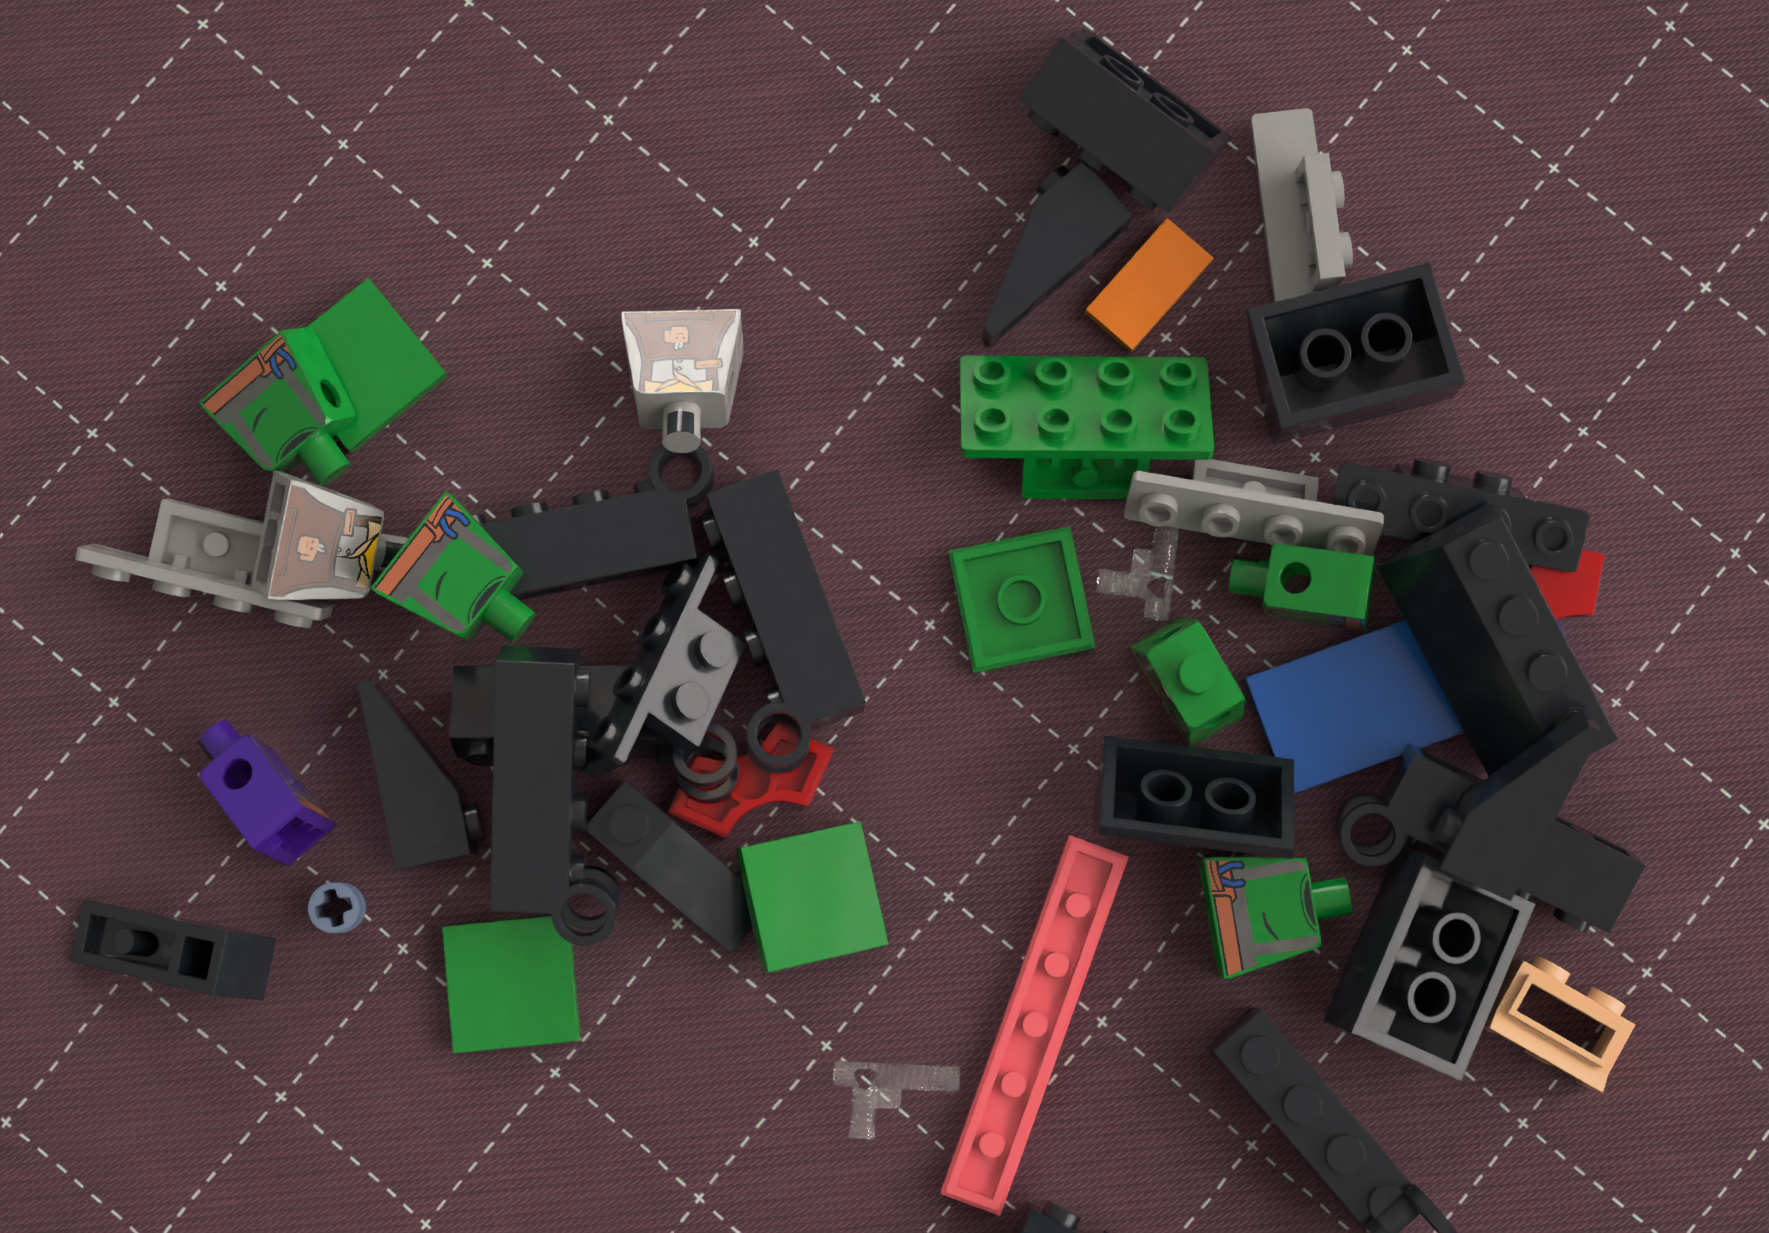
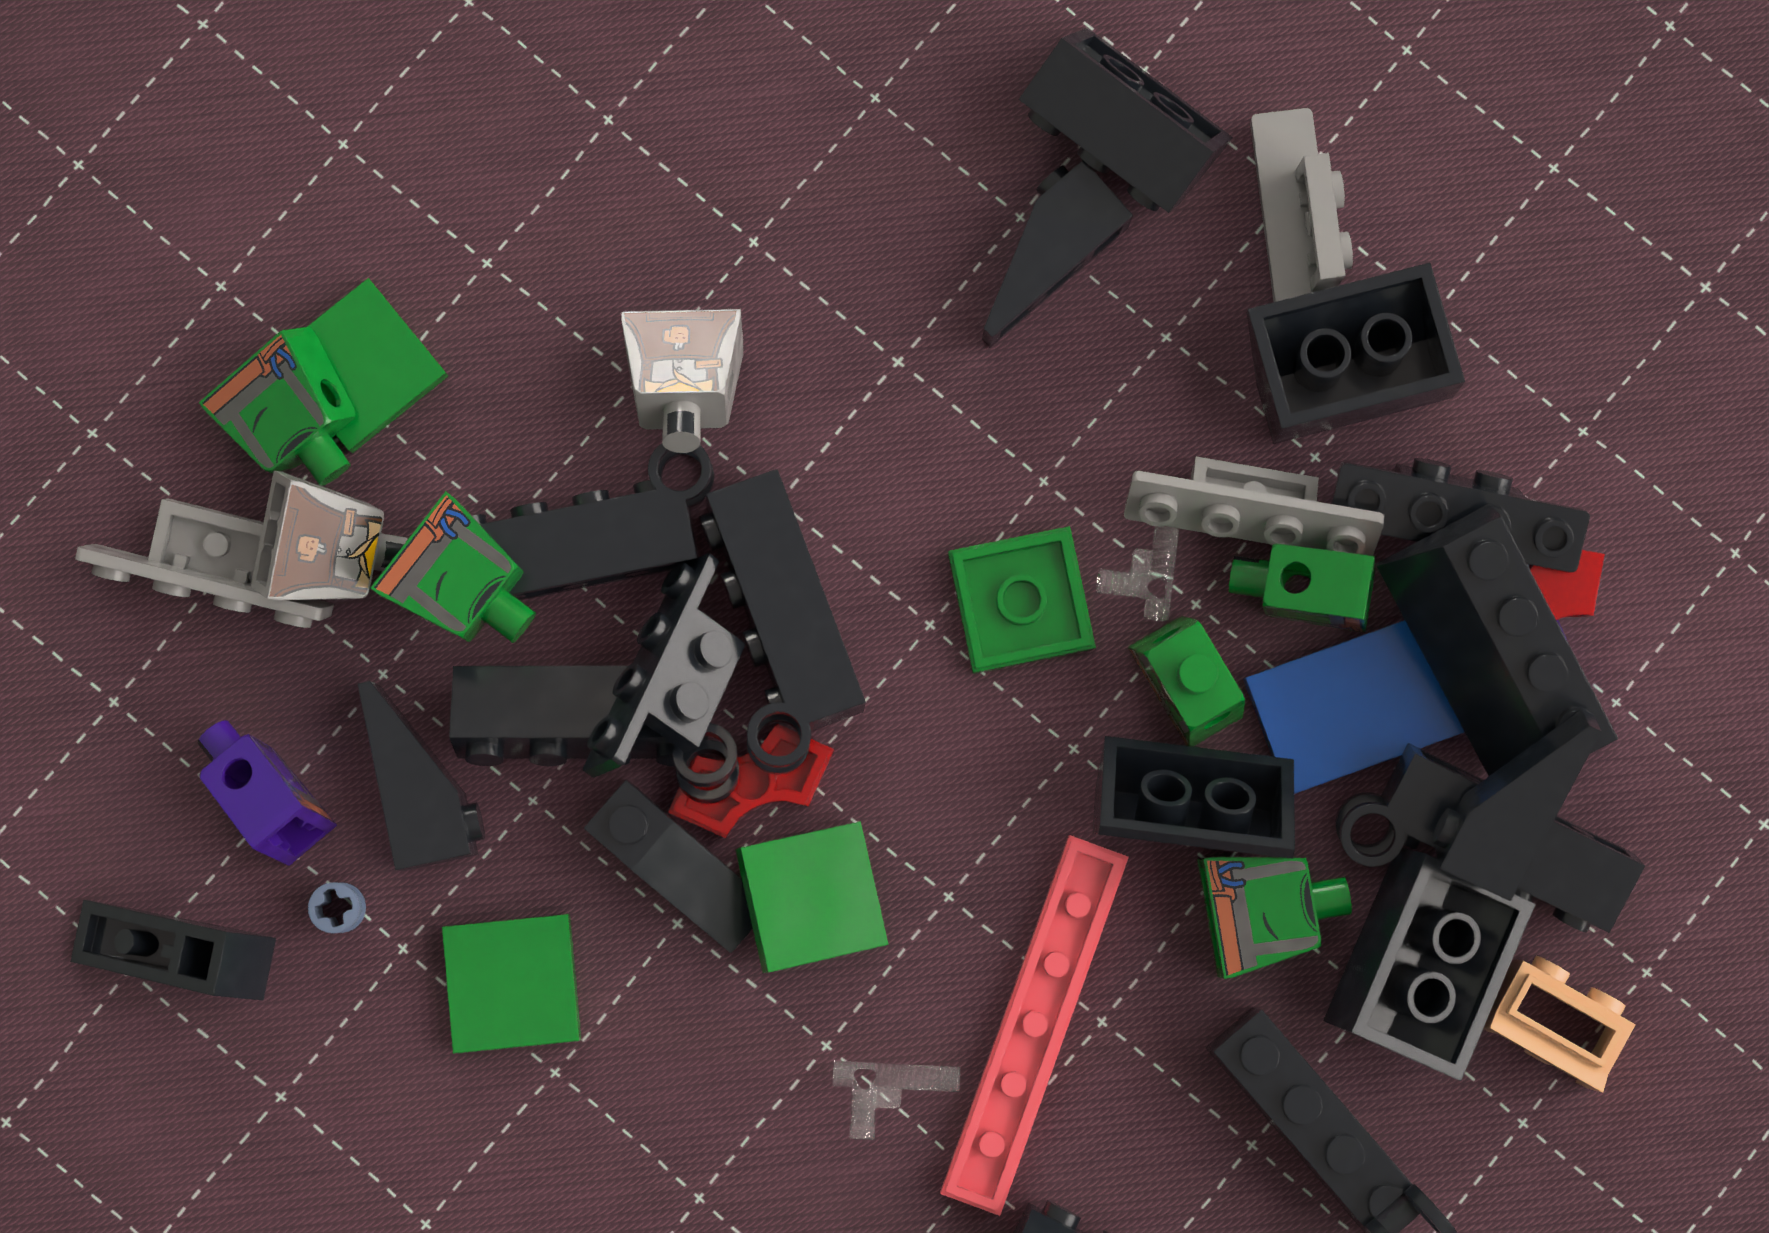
(537, 792): black hinge -> none
(1084, 418): green bracket -> none
(1149, 285): orange tile -> none

